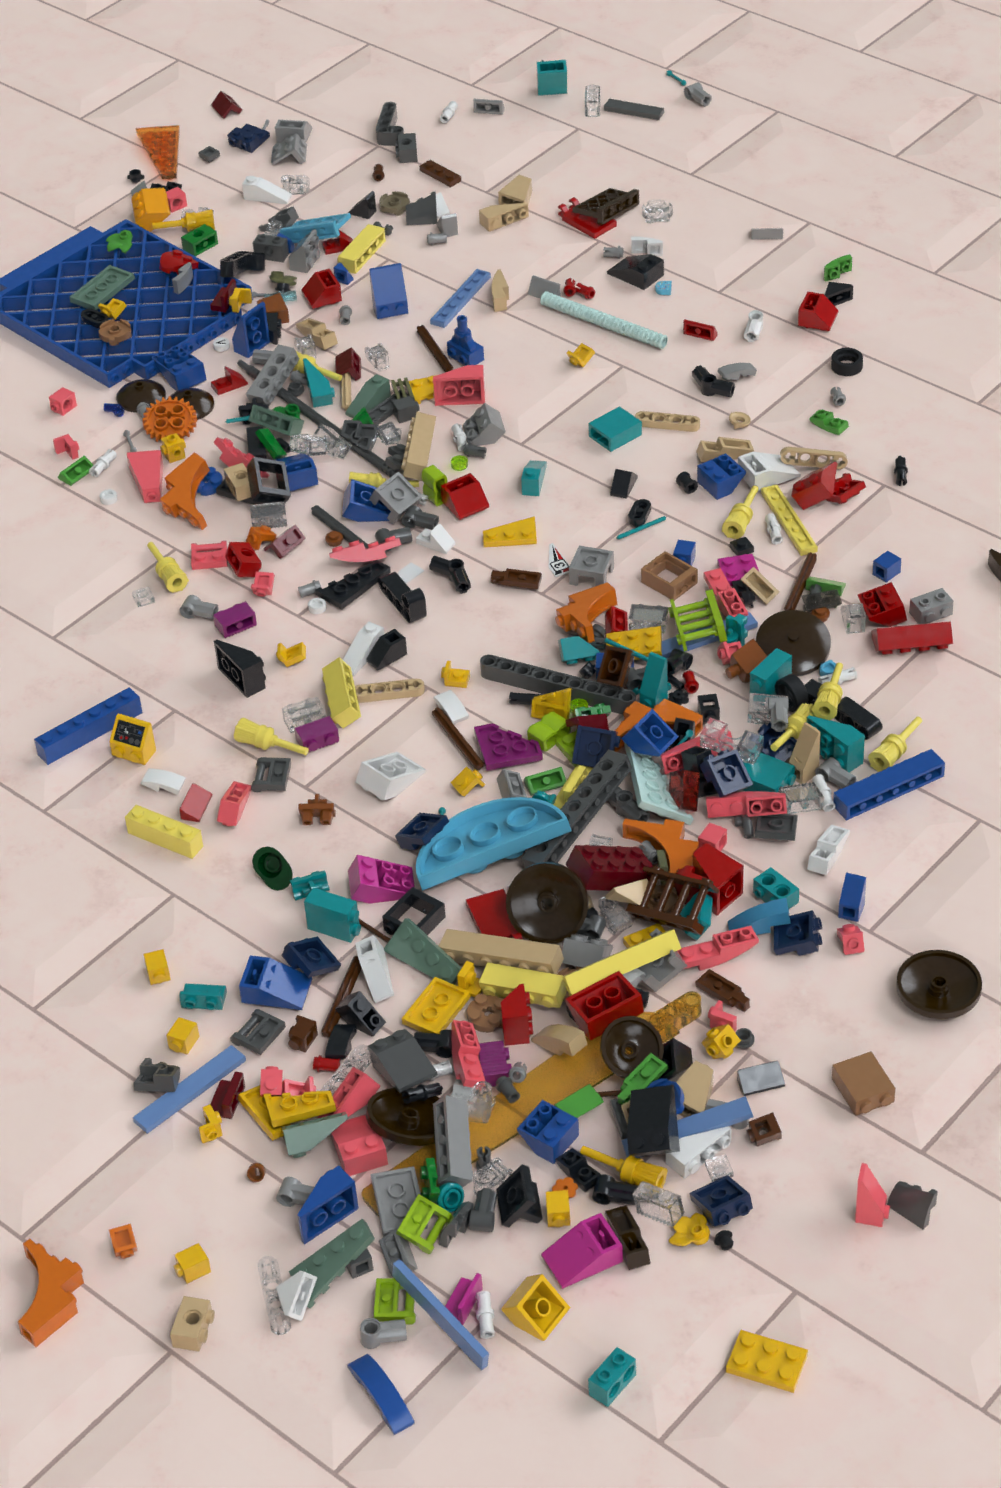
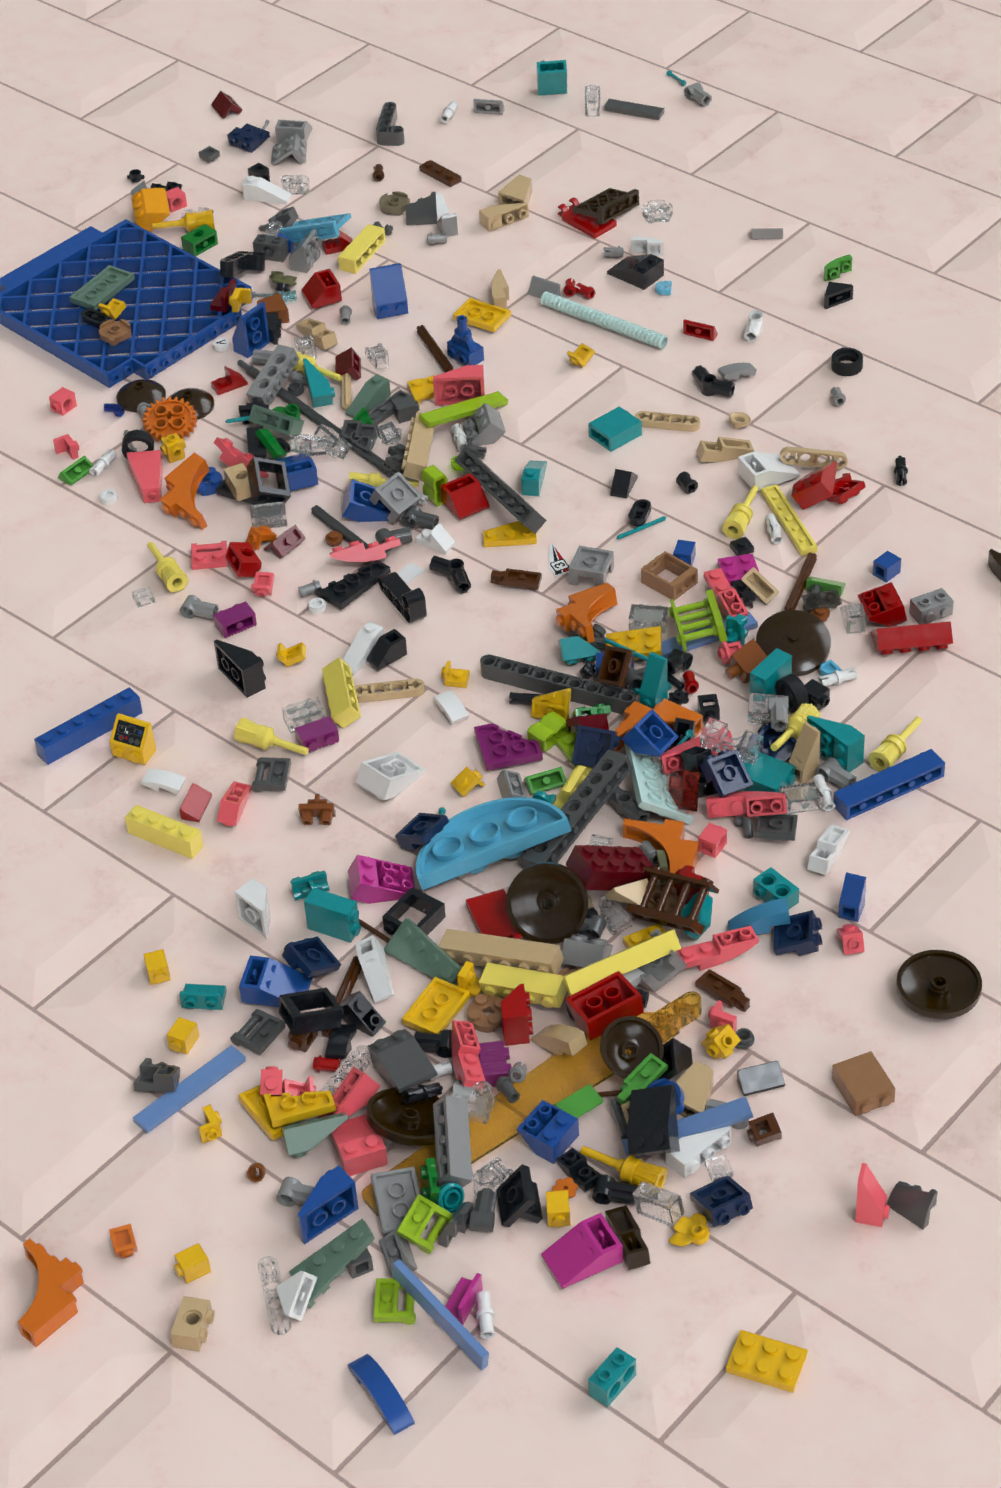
(120, 240): bright green plate -> none
(136, 435): none -> black tyre
(162, 147): clear orange wing -> none
(175, 260): red slope -> none
(180, 368): blue slope -> none
(184, 278): light grey slope -> none
(226, 1095): dark red panel -> none
(254, 906): none -> white slope
(259, 170): none -> black brick
(272, 868): dark green piece -> none
(306, 1022): none -> black window
(342, 274): blue slope -> none
(366, 207): black slope -> none
(382, 1332): light grey piece -> none
(400, 383): olive tile -> none
(406, 148): dark grey brick -> none
(458, 739): reddish brown axle -> none
(460, 298): medium blue tile -> none
(461, 409): none -> lime tile
(483, 314): none -> yellow plate
(483, 1157): dark grey pin -> none
(500, 490): none -> dark grey brick
(535, 1307): yellow slope -> none
(576, 703): clear neon green tile -> none
(615, 620): red slope -> none
(720, 475): blue slope -> none
(723, 871): red slope -> none
(724, 1239): black piece -> none
(817, 312): red slope -> none
(827, 422): bright green slope -> none
(829, 696): light yellow piece -> none
(861, 719): black beam -> none

